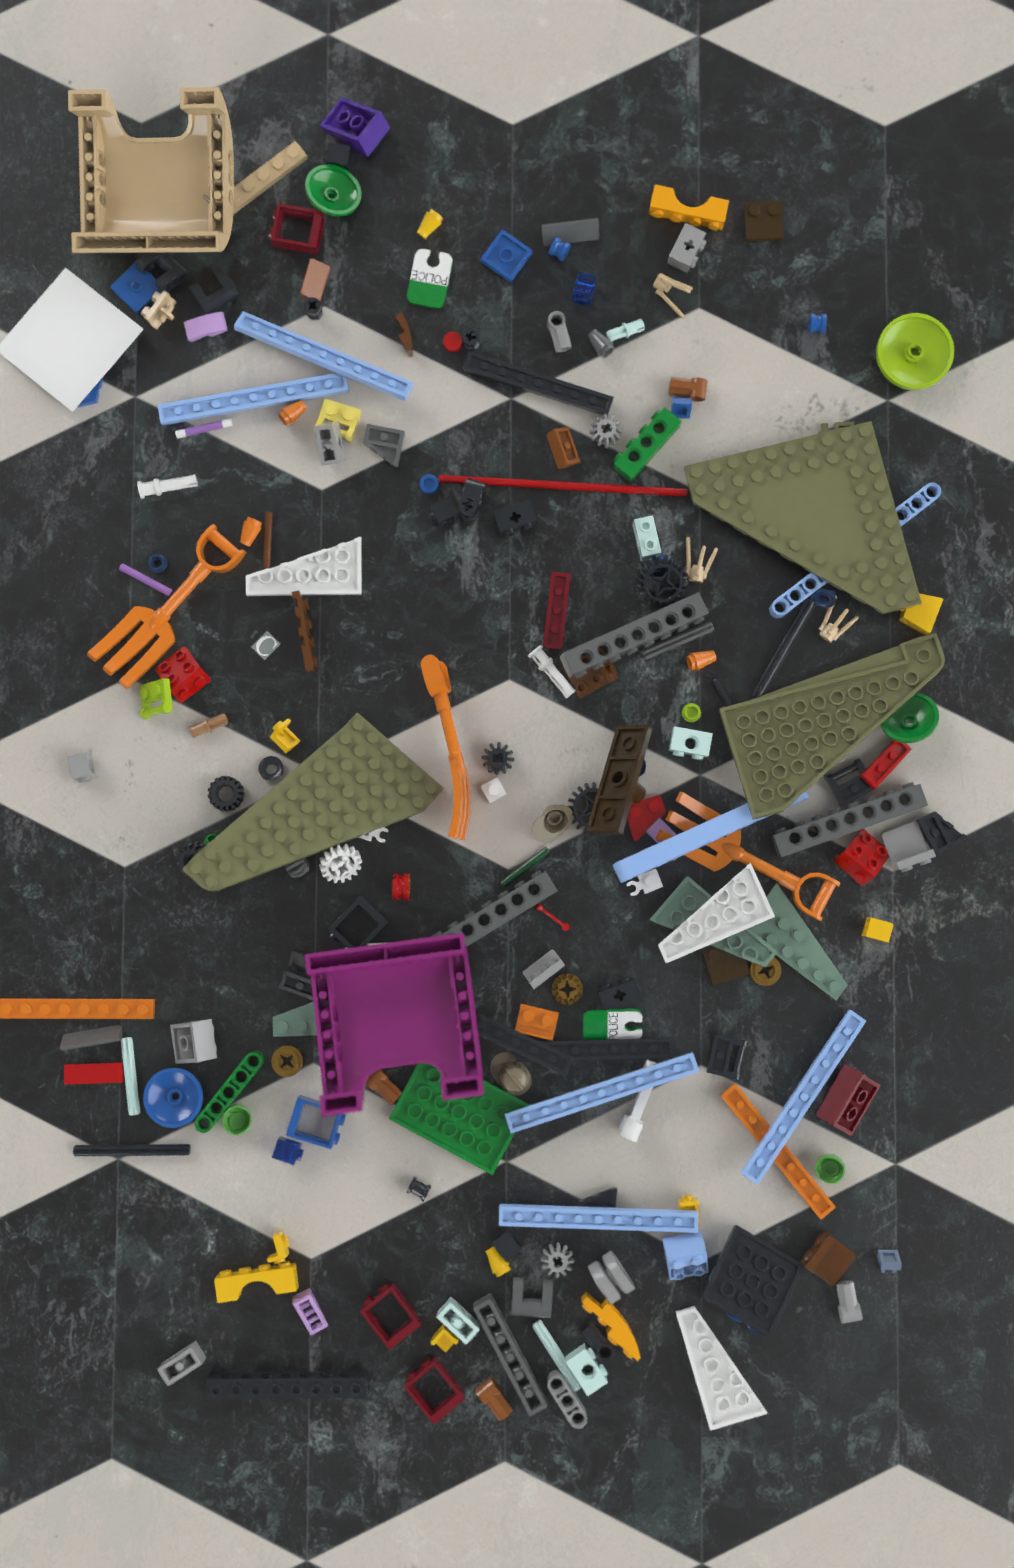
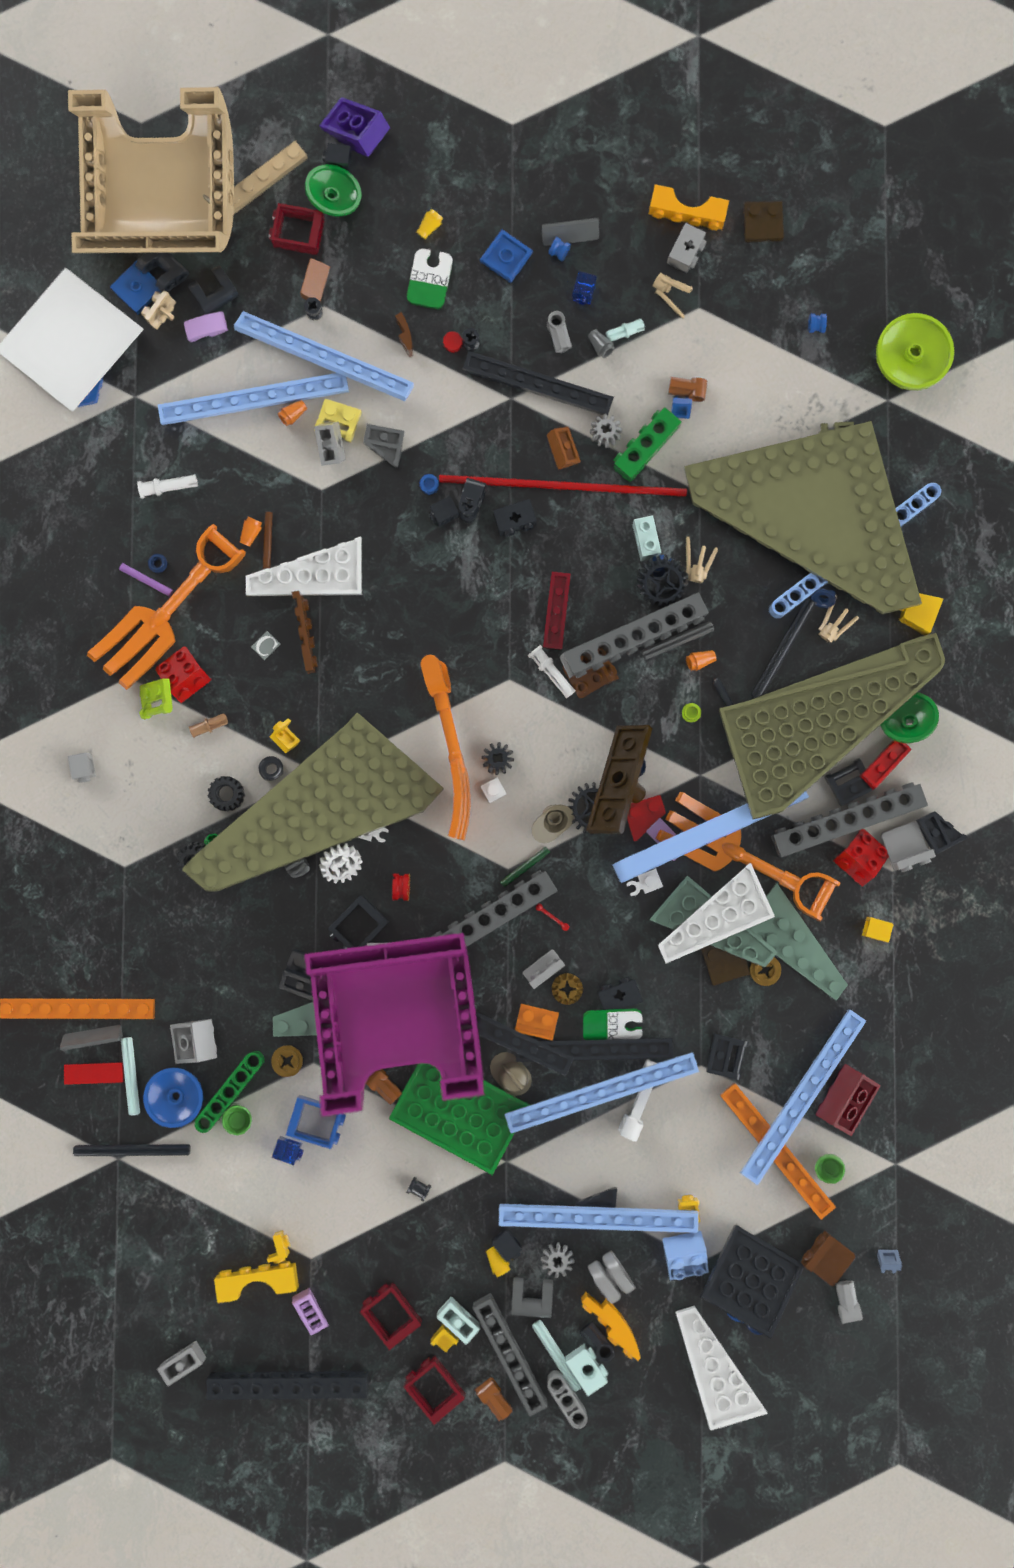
(204, 428): medium lavender bar -> none
(701, 739): light aqua brick -> none

